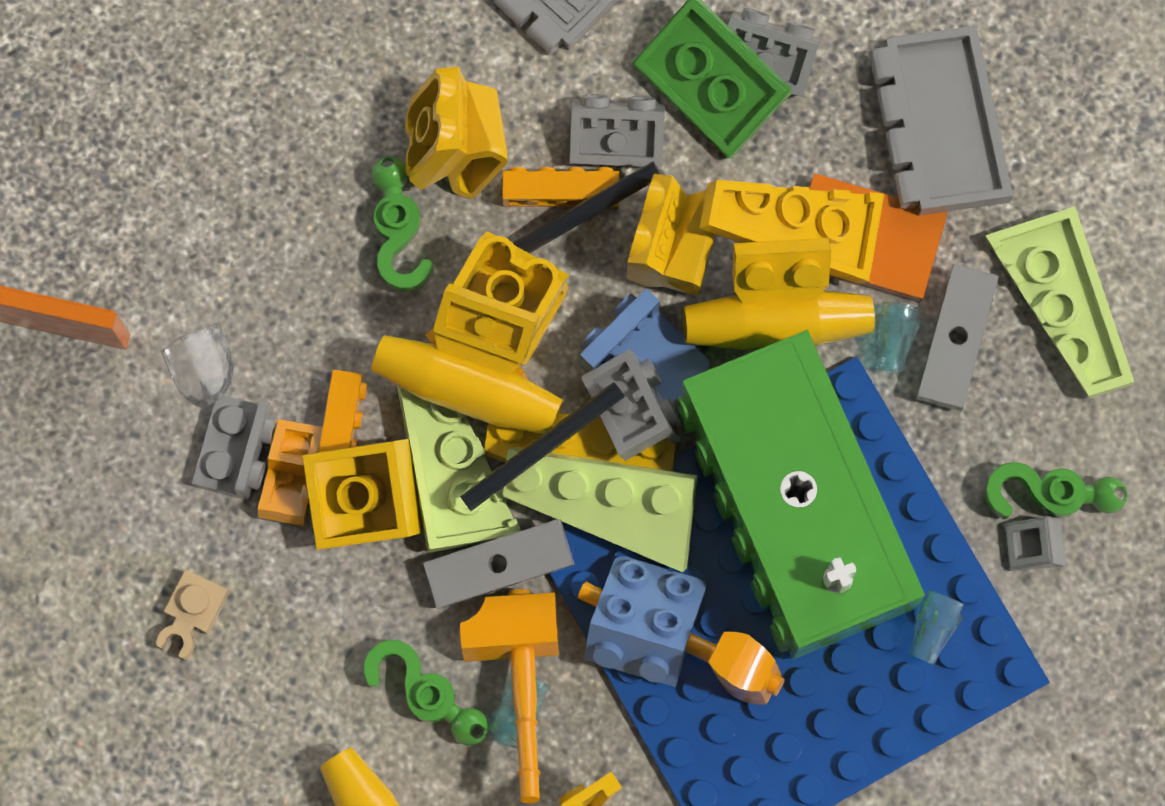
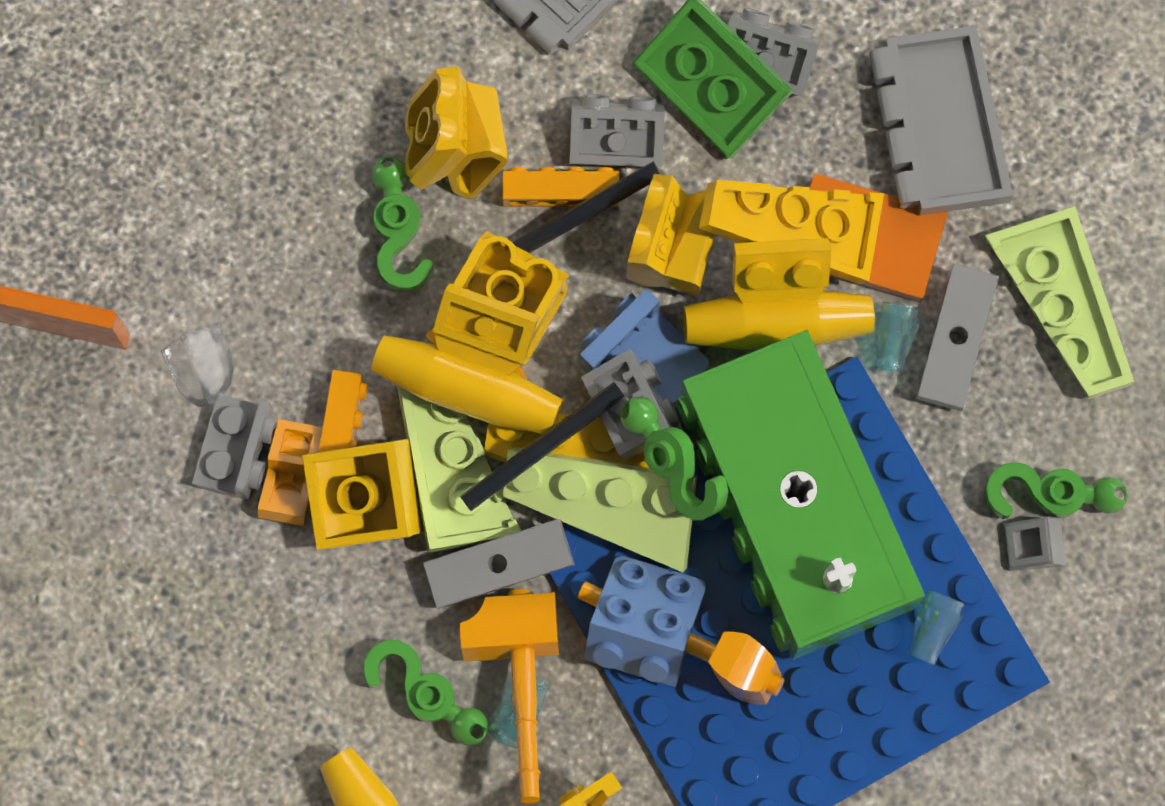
(194, 606): tan plate -> none
(672, 456): none -> bright green piece

